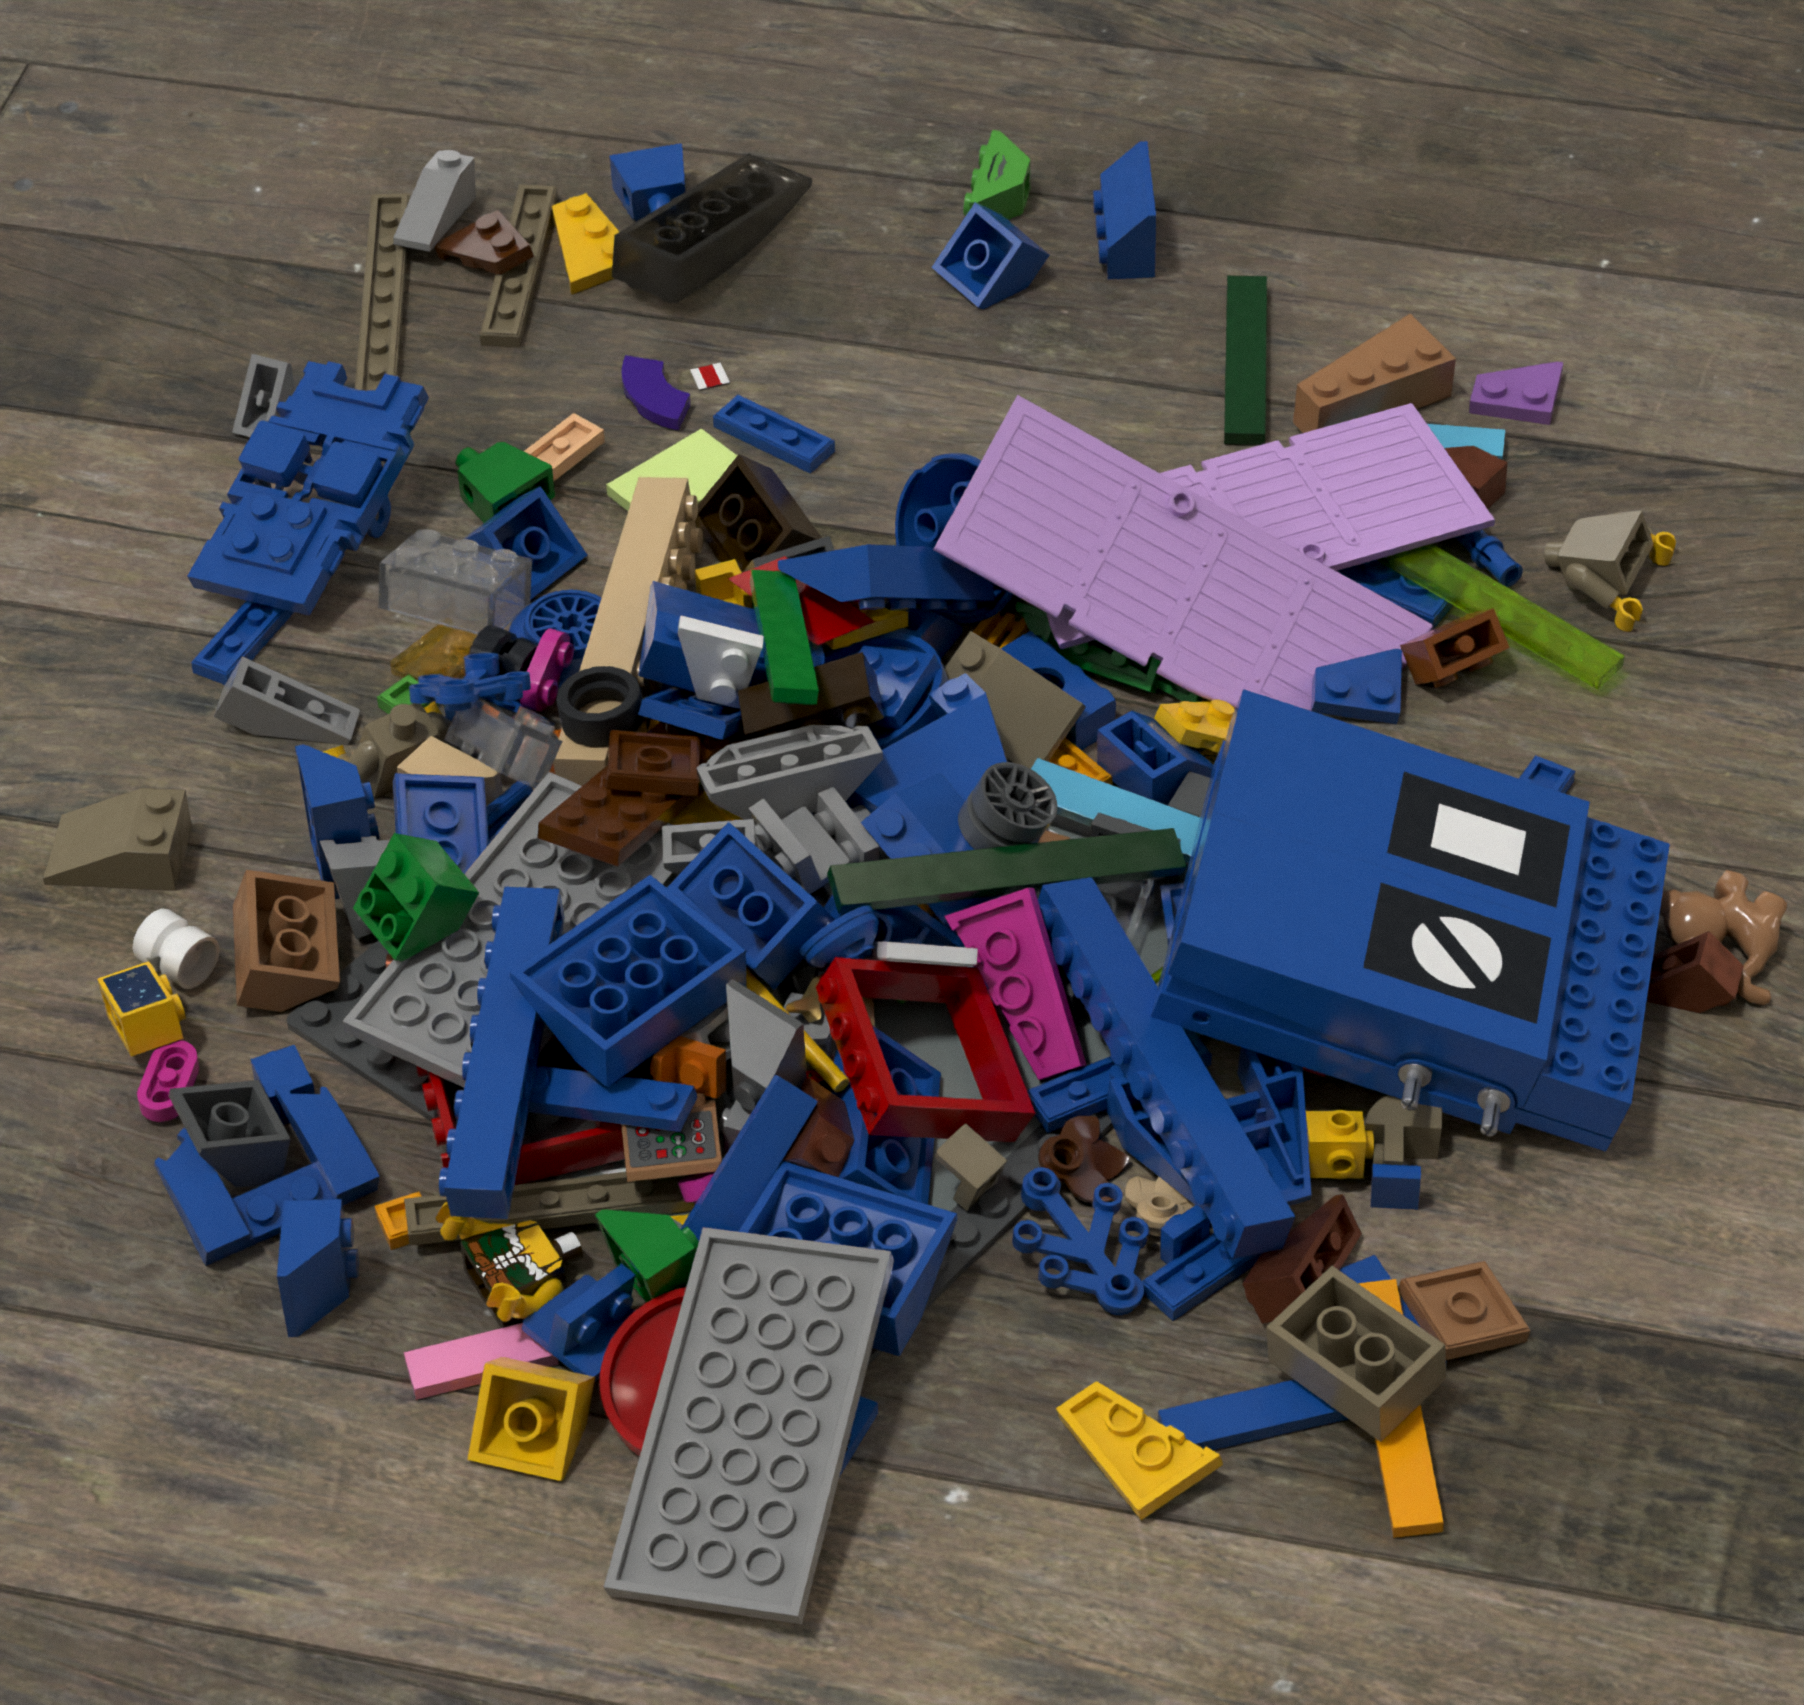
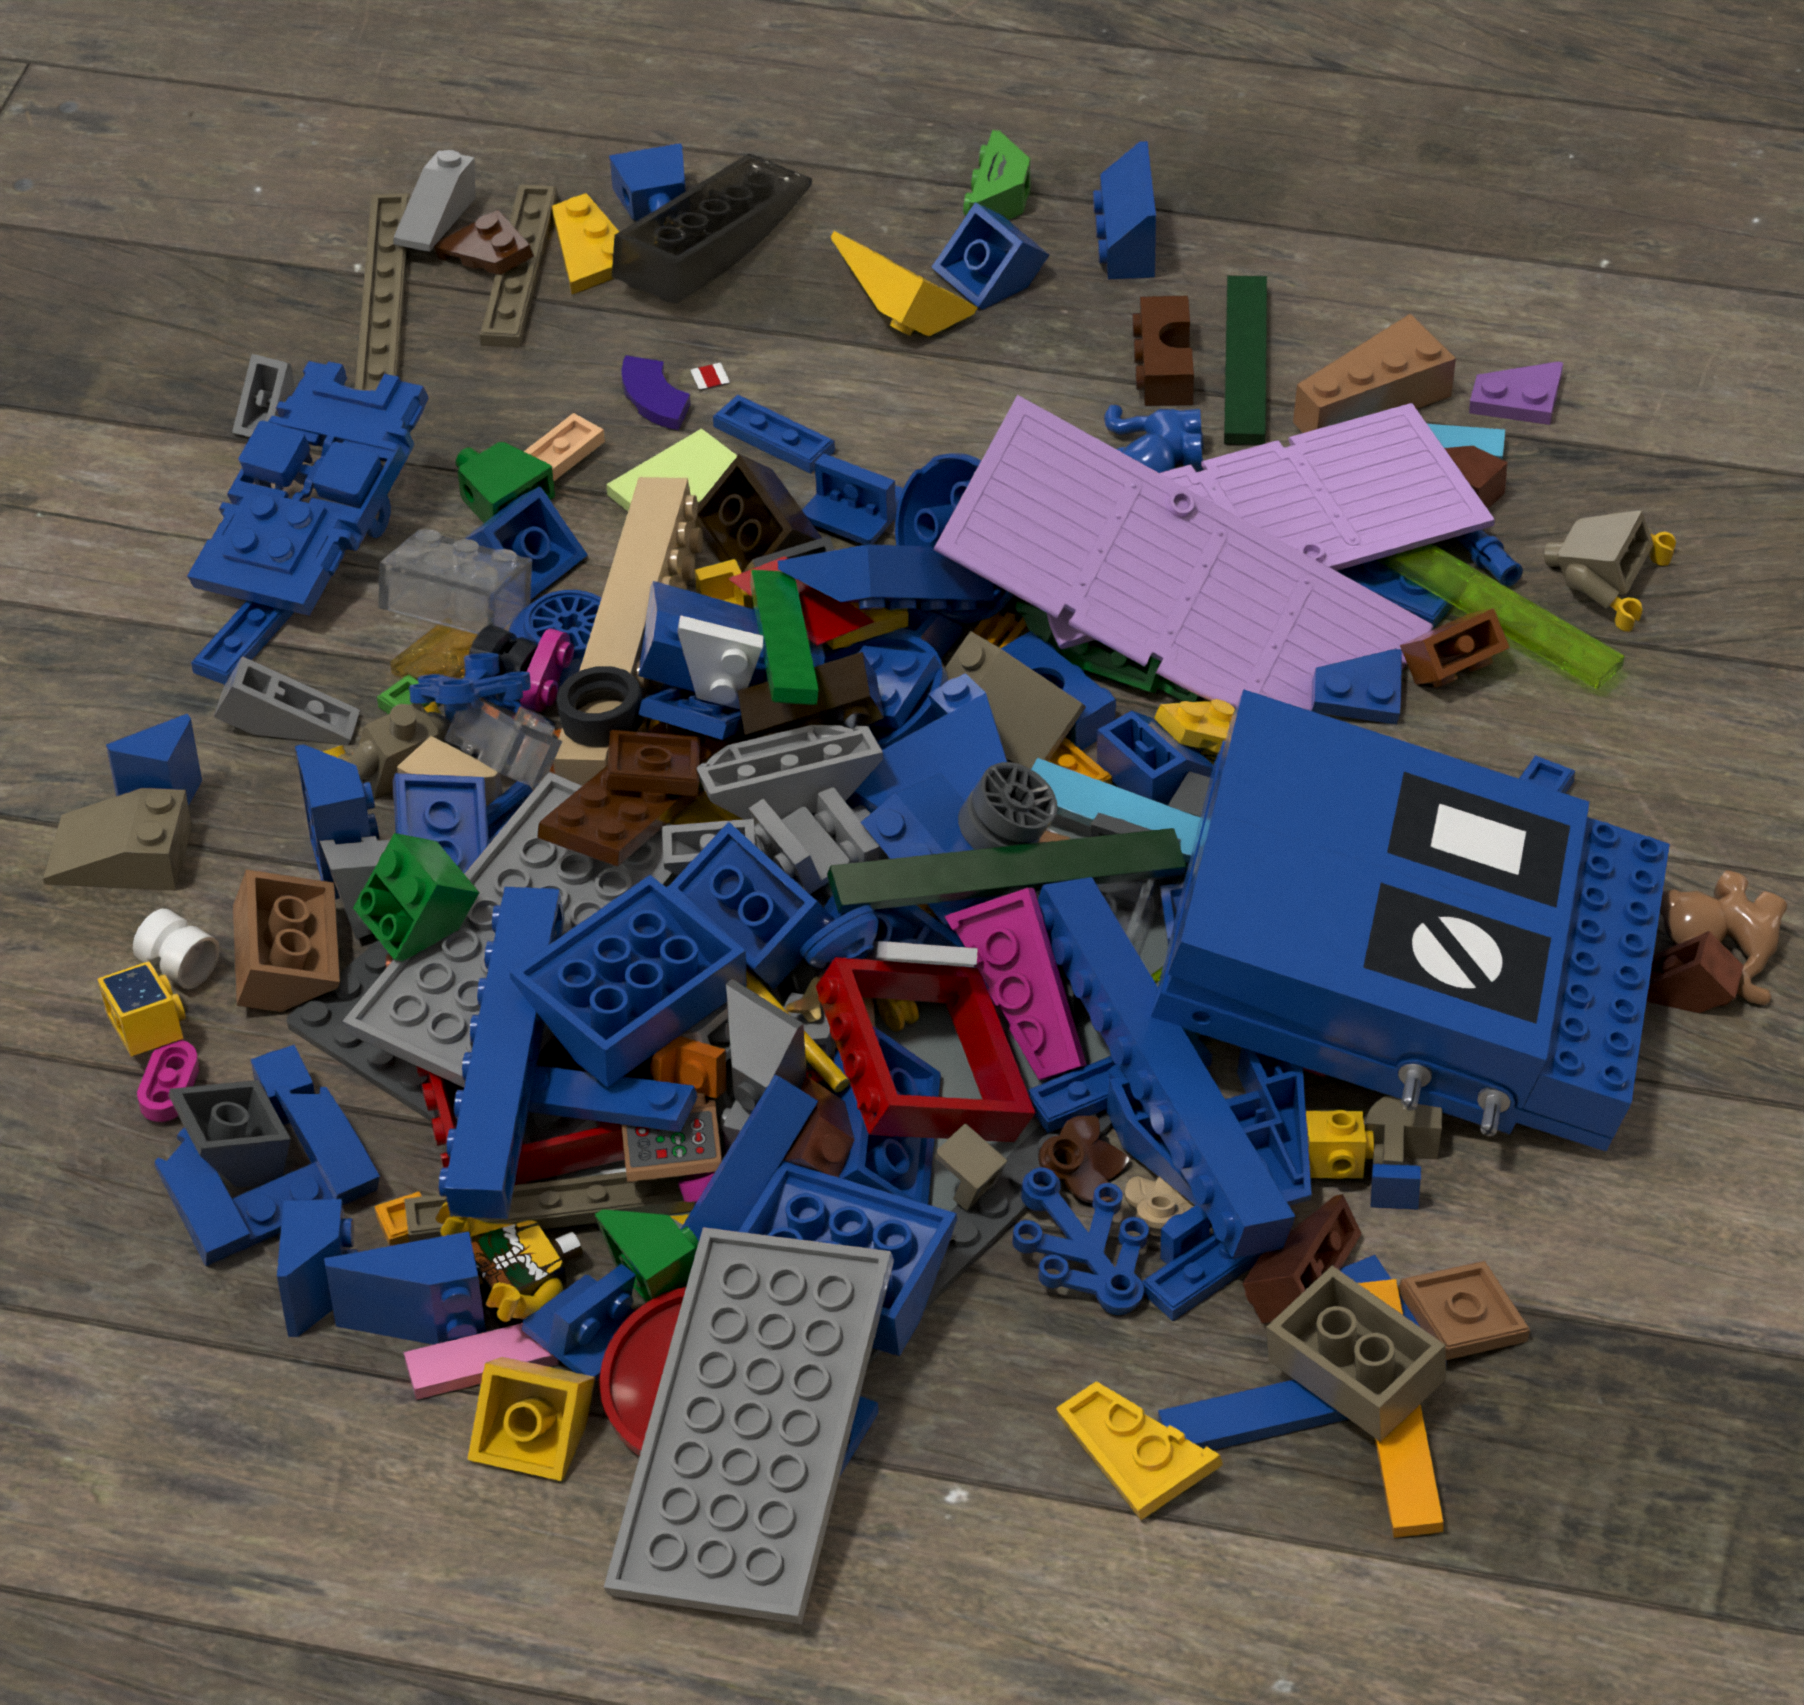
(157, 759): none -> blue slope
(409, 1290): none -> blue slope
(852, 500): none -> blue bracket
(897, 1012): none -> yellow bush
(902, 293): none -> yellow wedge
(1163, 351): none -> reddish brown arch
(1170, 440): none -> blue animal

